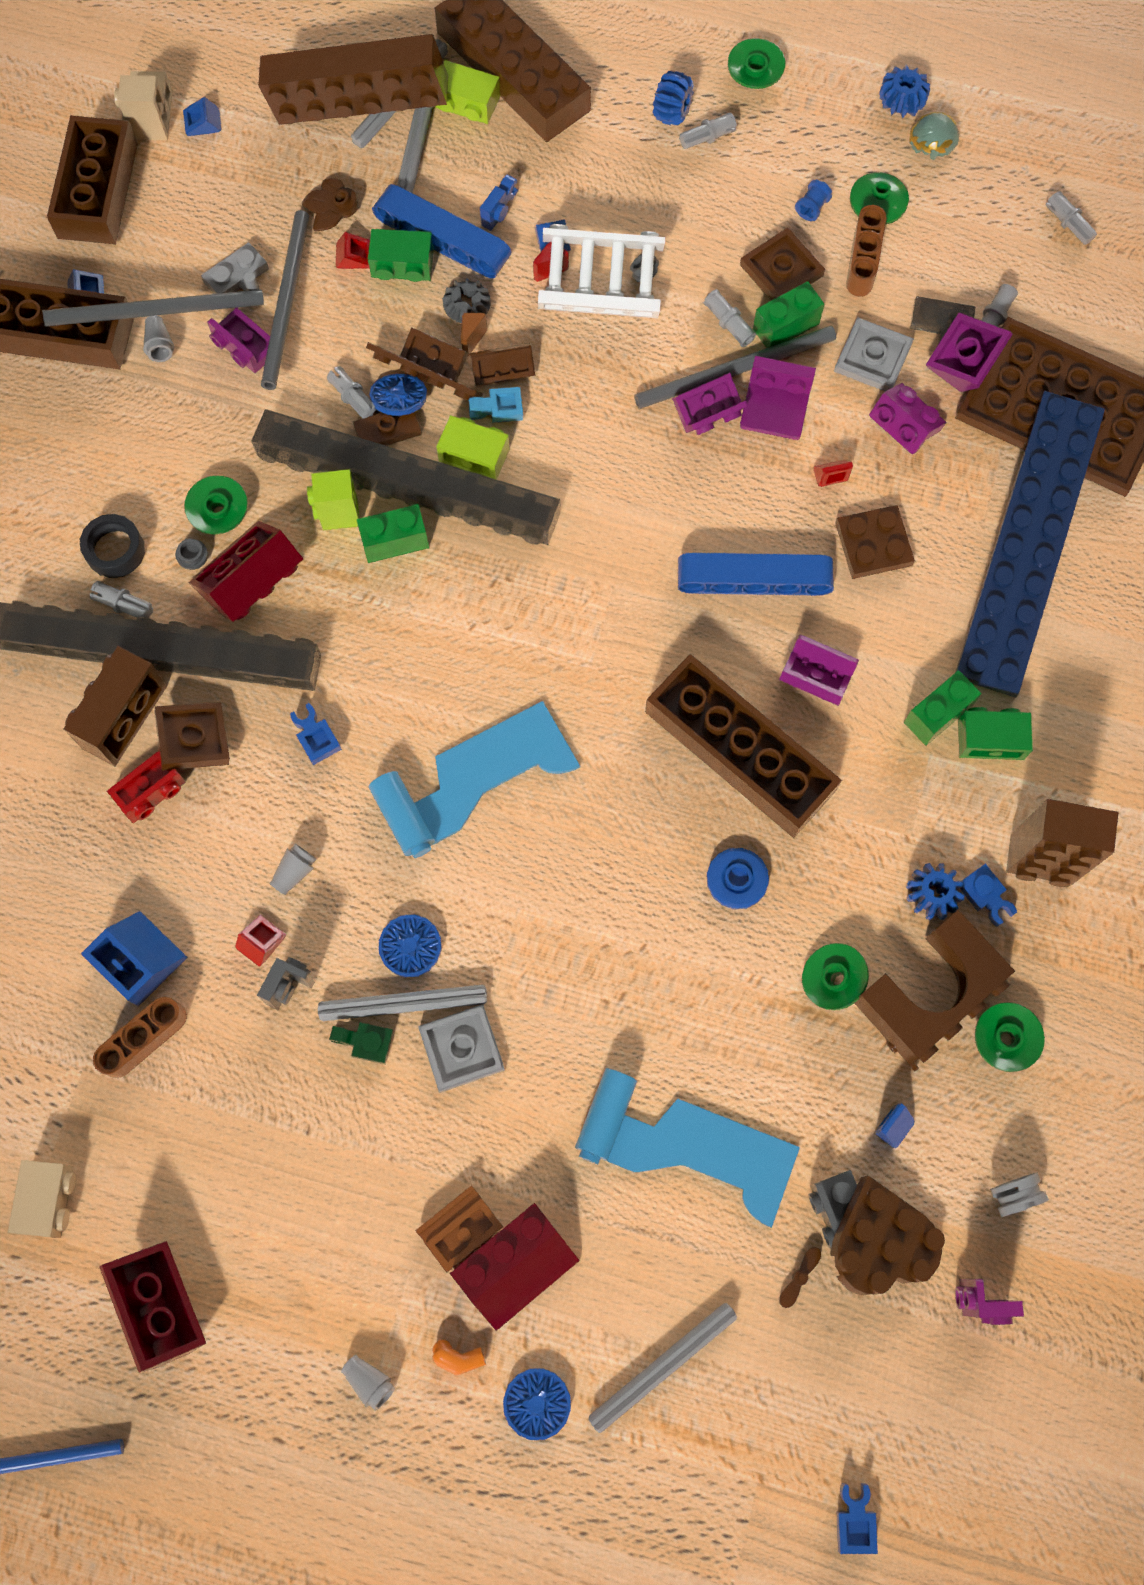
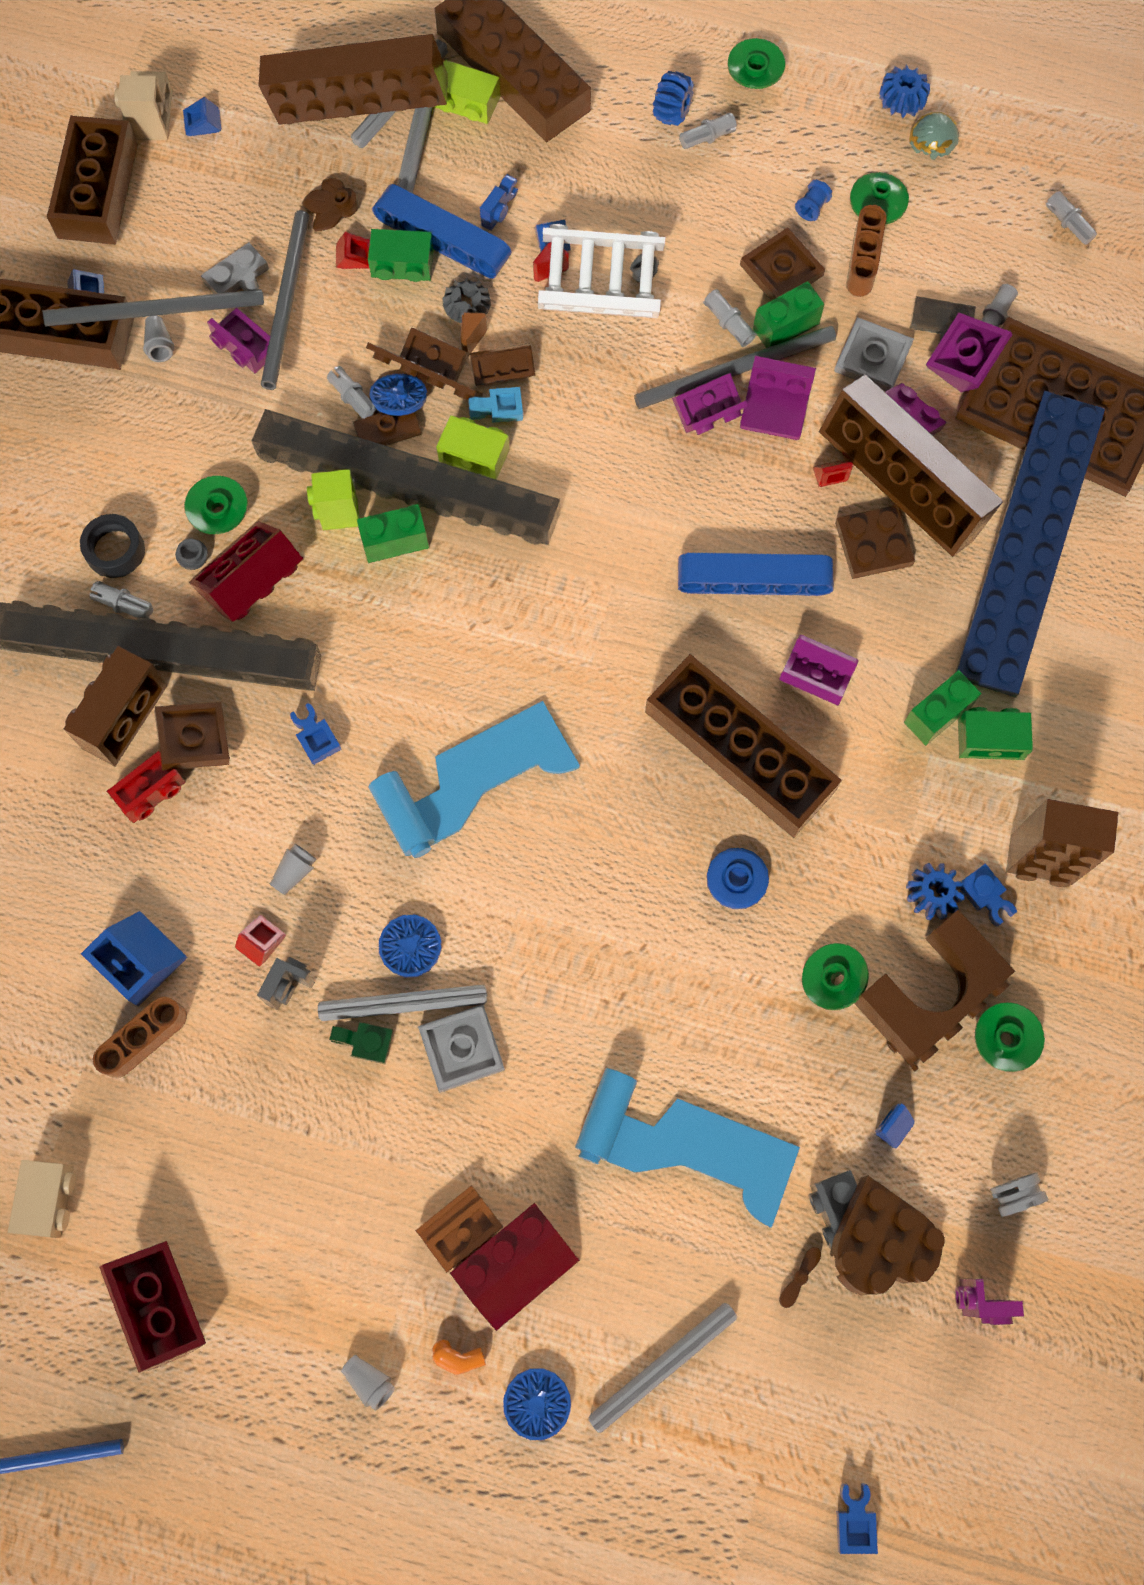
(909, 465): none -> reddish brown brick

